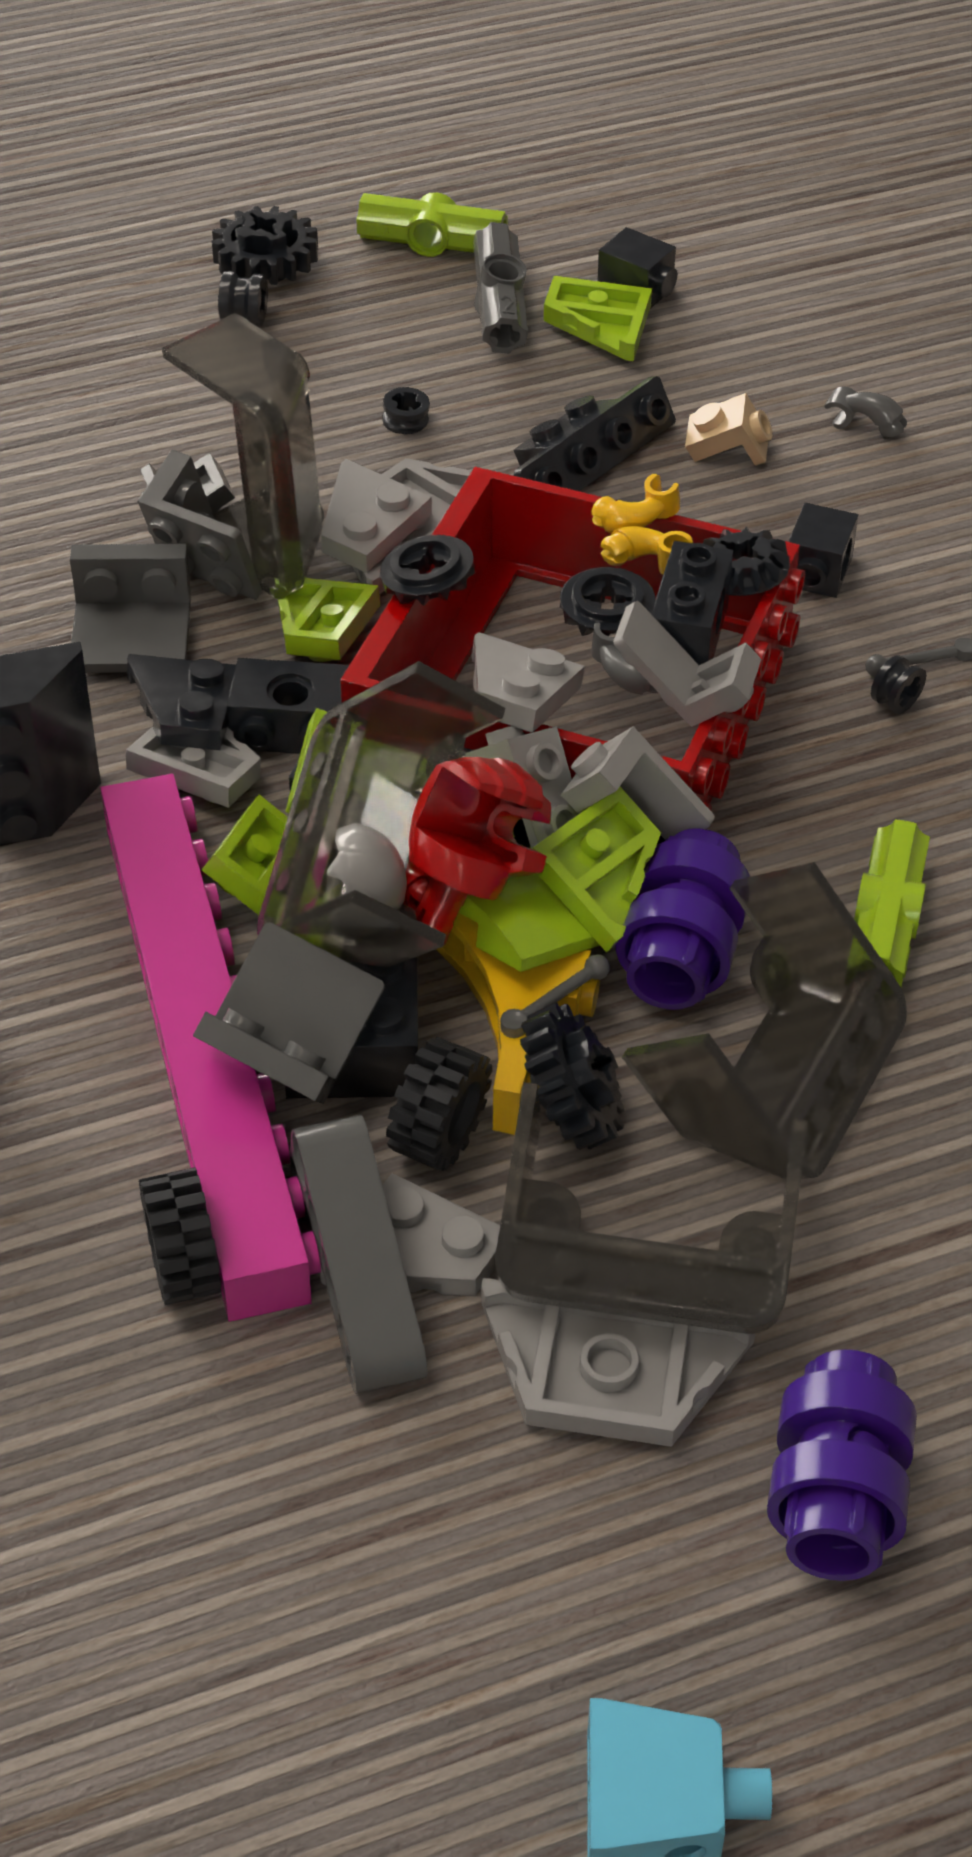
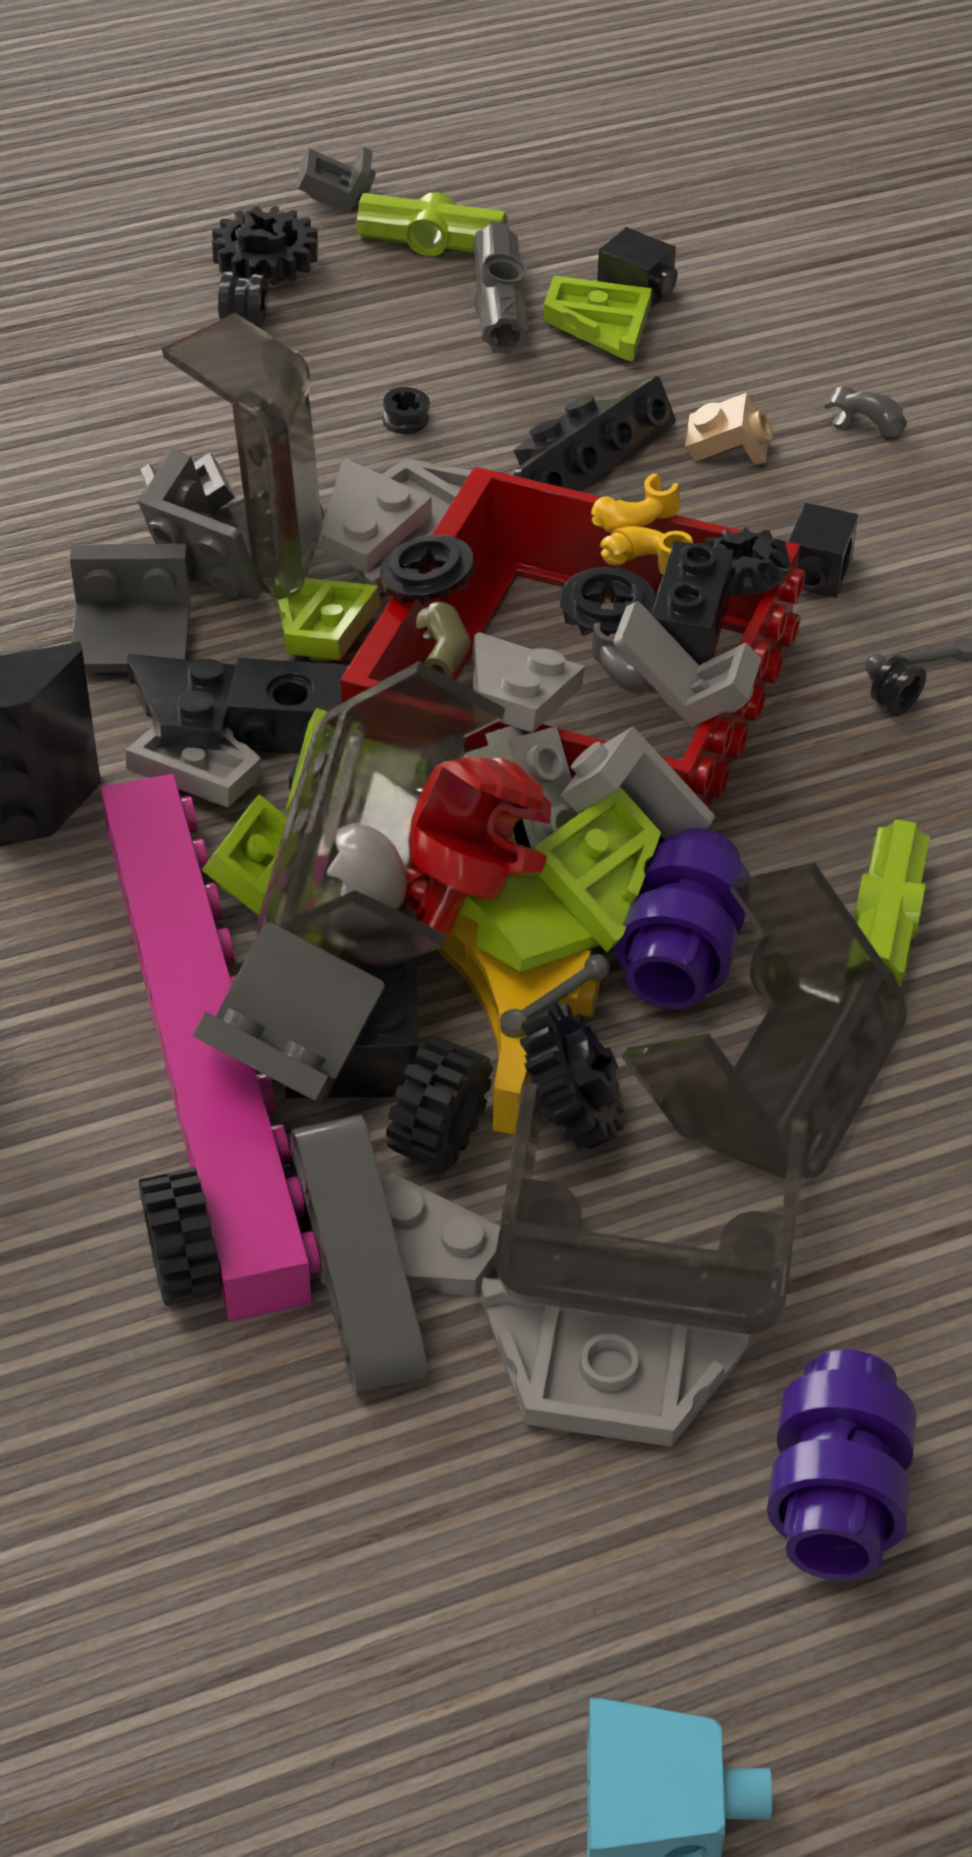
(334, 181): none -> dark grey bracket
(450, 636): none -> olive arm

